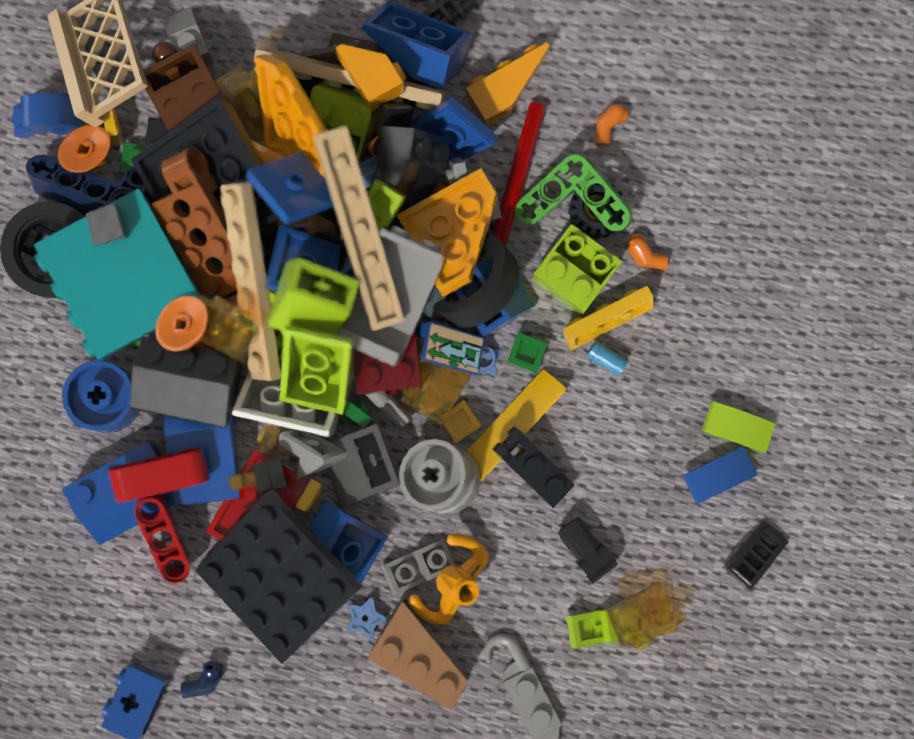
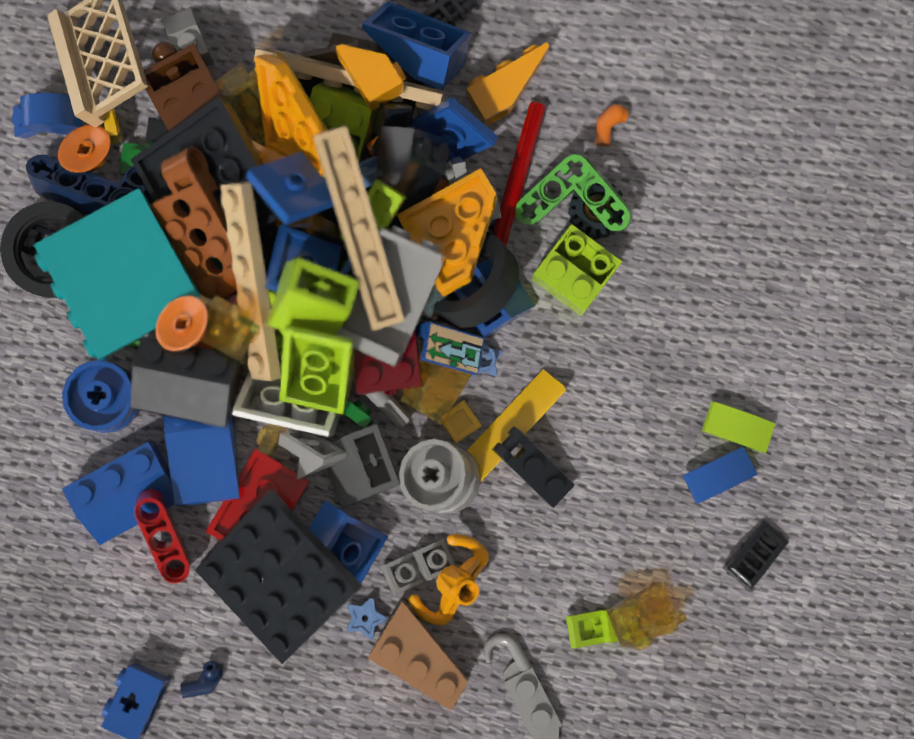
(106, 225): flat silver slope -> none
(159, 474): red beam -> none
(264, 476): pearl dark grey piece -> none
(310, 495): yellow tile -> none
(527, 352): green plate -> none
(590, 554): black piece -> none
(607, 358): dark azure pin -> none
(608, 317): yellow plate -> none
(643, 255): orange arm -> none

